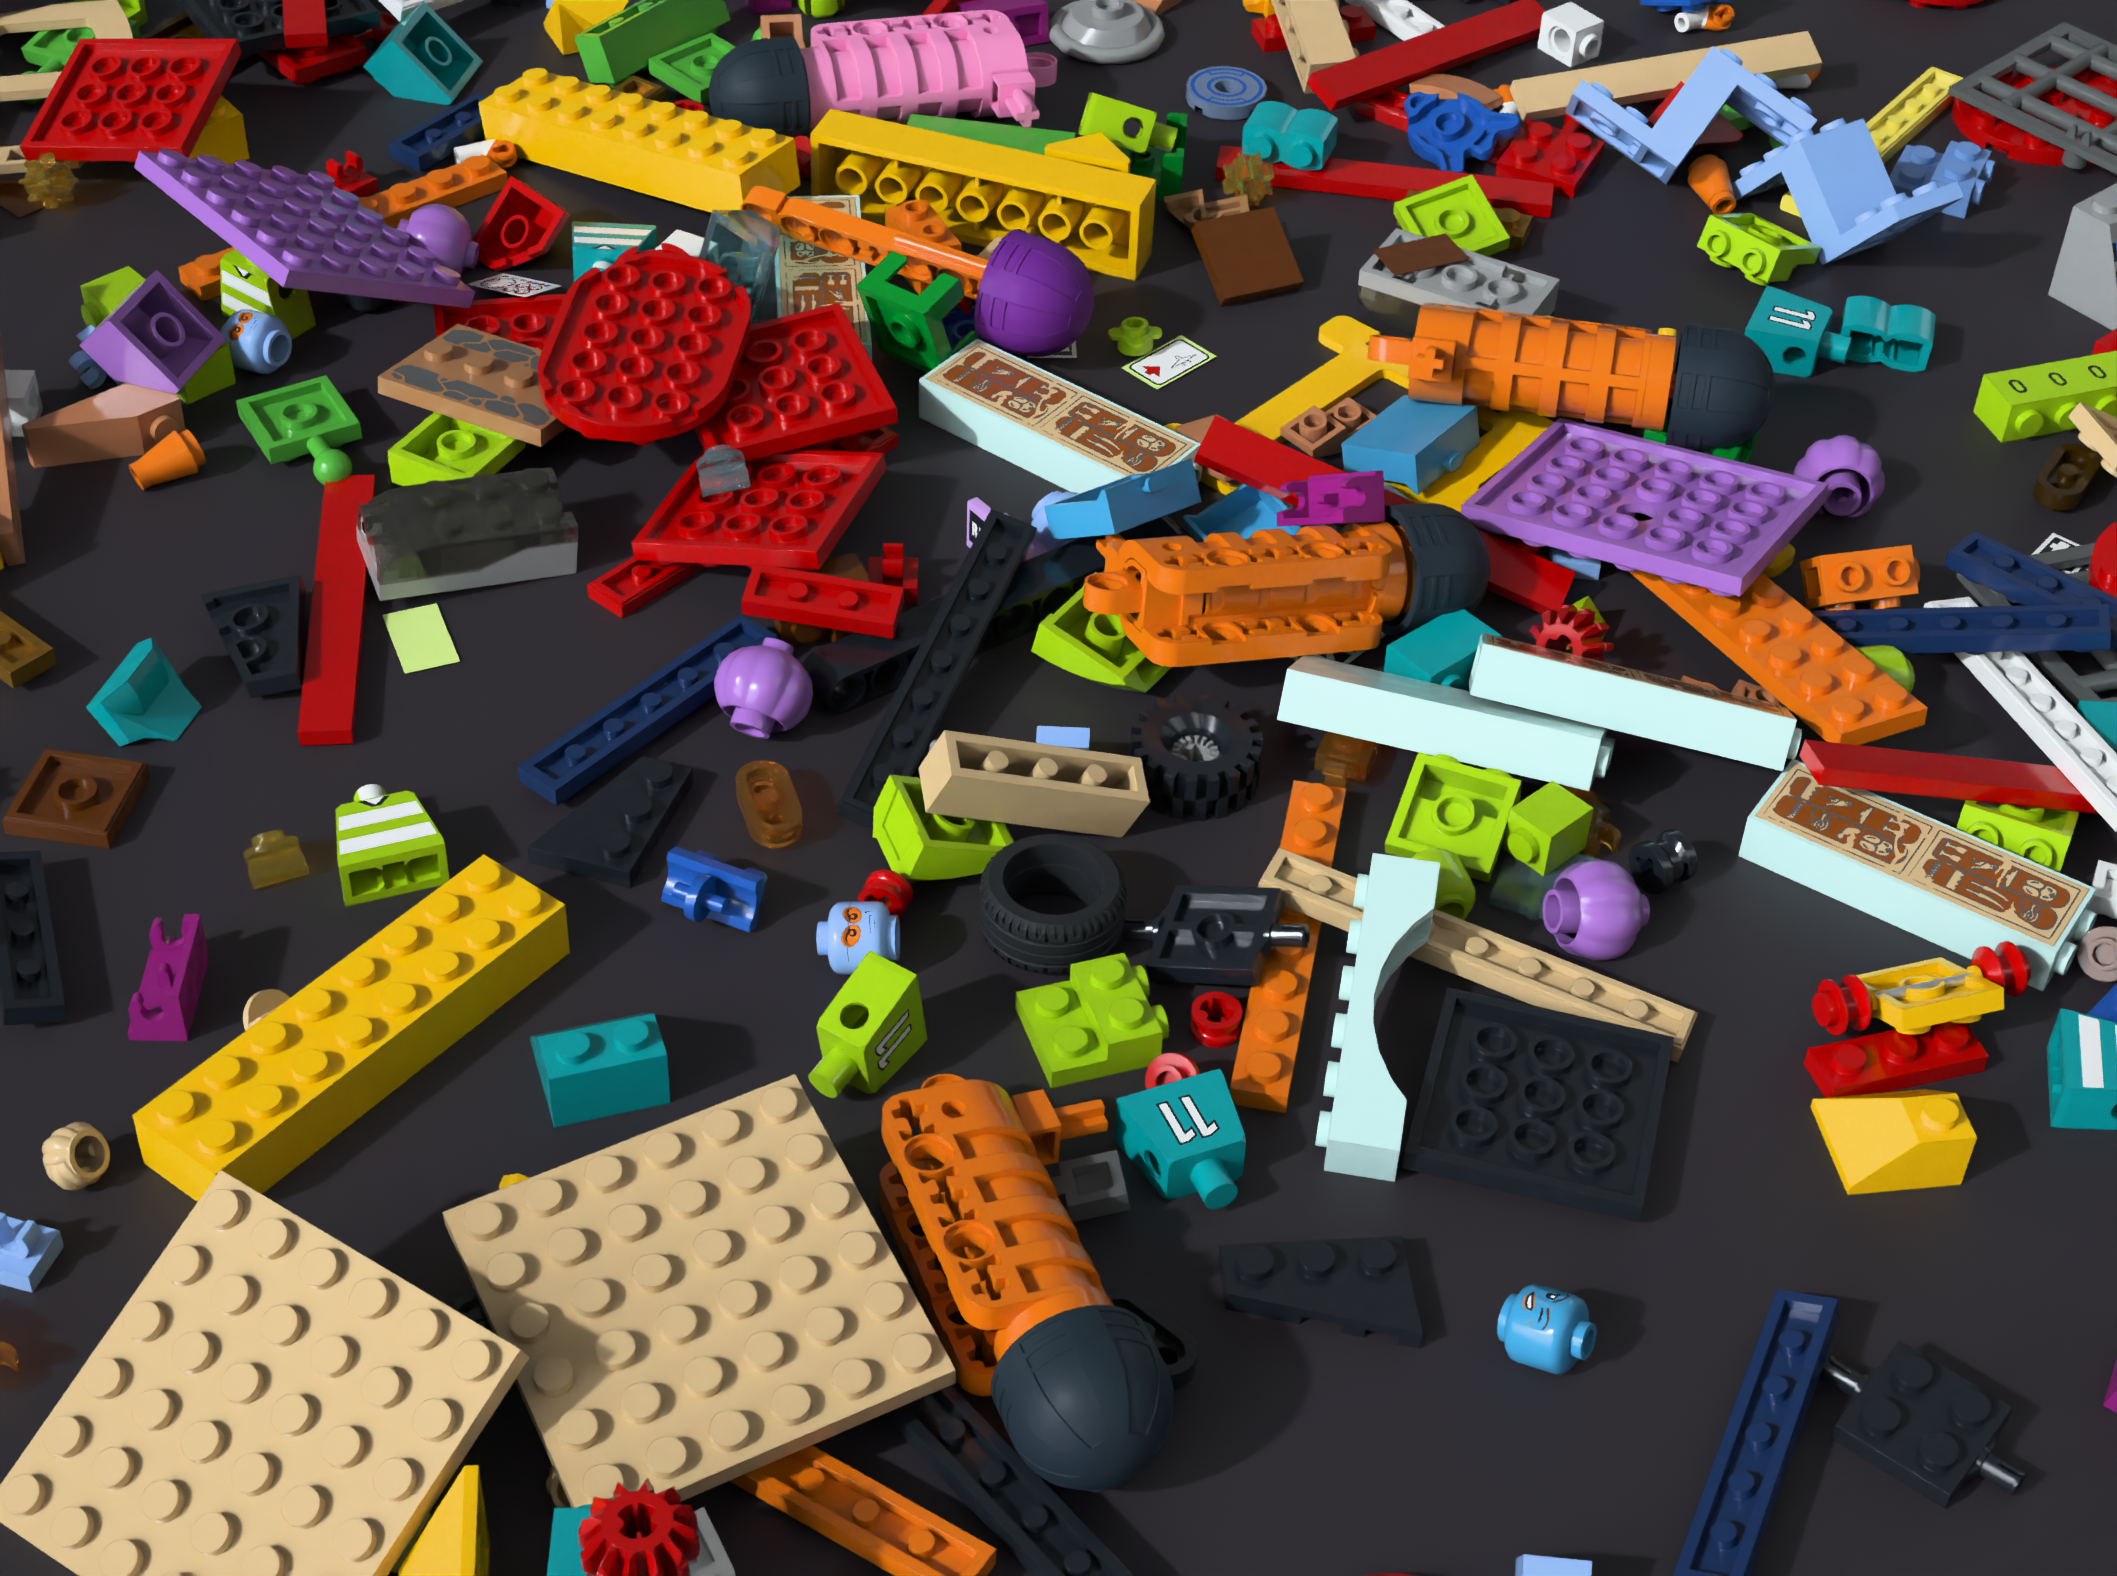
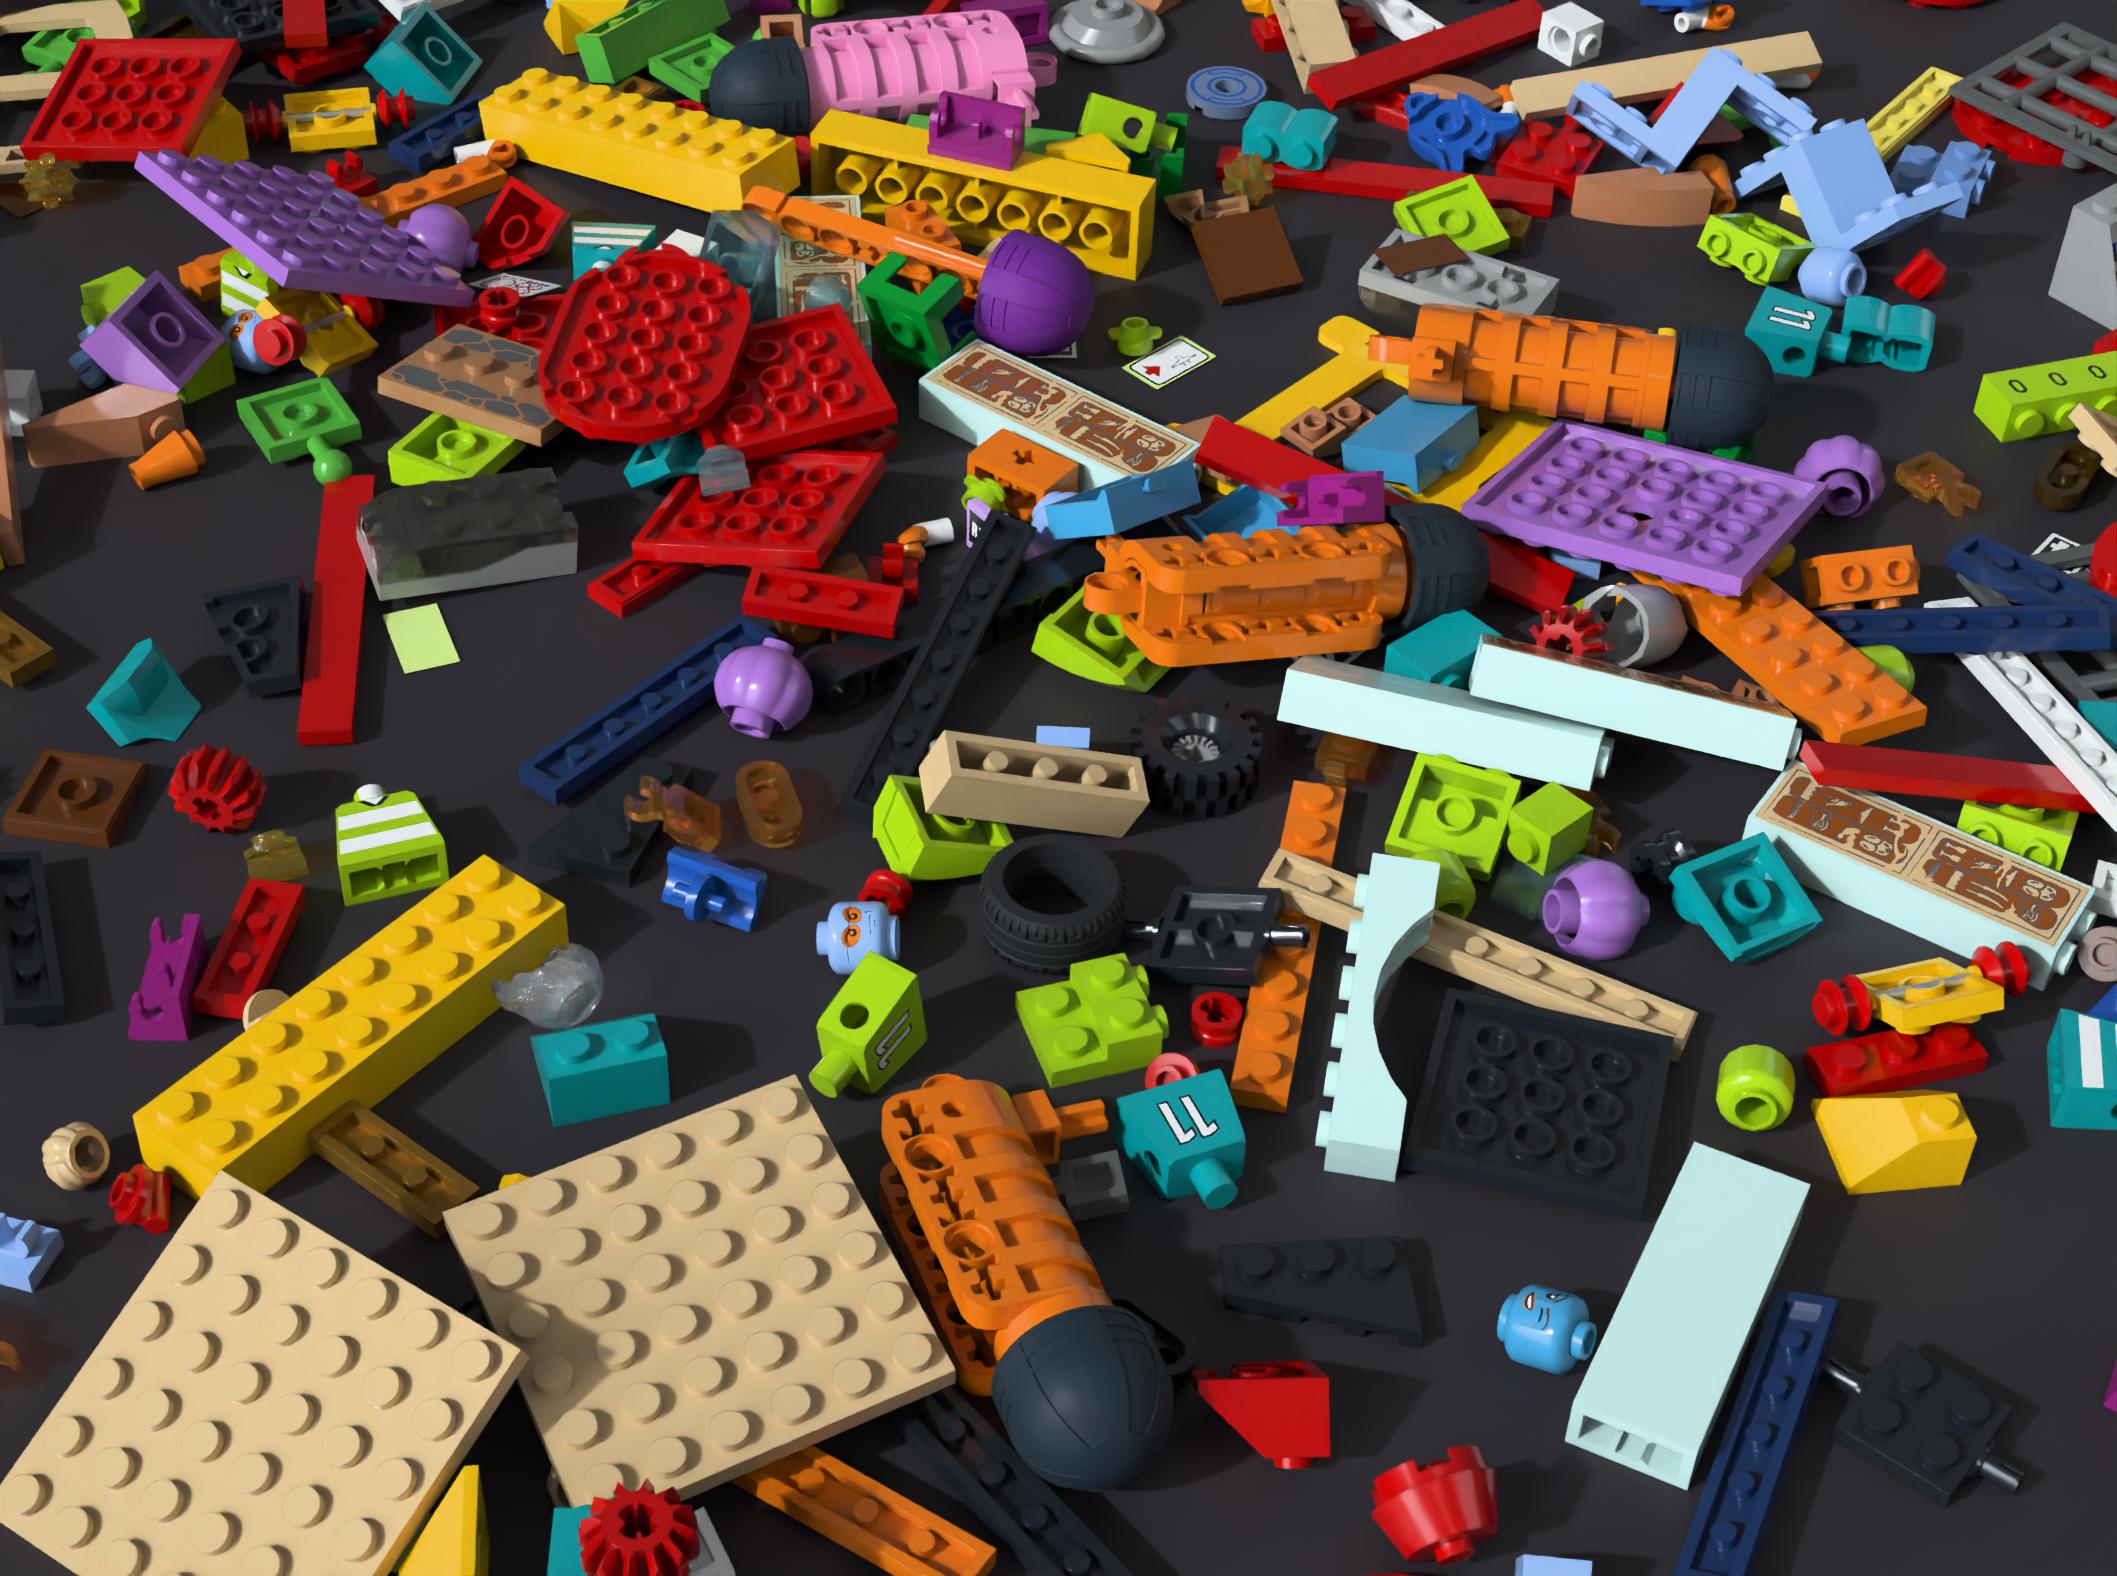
(142, 1199): none -> red plate
(217, 789): none -> red gear
(249, 947): none -> red plate
(316, 329): none -> plate
(329, 118): none -> yellow plate
(392, 1166): none -> pearl gold plate
(499, 307): none -> red bush
(556, 993): none -> clear hair
(663, 460): none -> teal slope
(684, 814): none -> clear orange plate
(825, 292): none -> clear light blue plate
(925, 535): none -> arm
(977, 131): none -> magenta hinge
(986, 490): none -> lime plate
(1022, 470): none -> orange brick
(1274, 1407): none -> red slope
(1438, 1506): none -> red cone
(1643, 197): none -> nougat slope
(1644, 625): none -> light grey piece
(1687, 1316): none -> light aqua brick
(1744, 899): none -> teal slope
(1755, 1088): none -> lime head
(1832, 276): none -> light blue head
(1922, 276): none -> red plate
(1935, 479): none -> clear orange plate

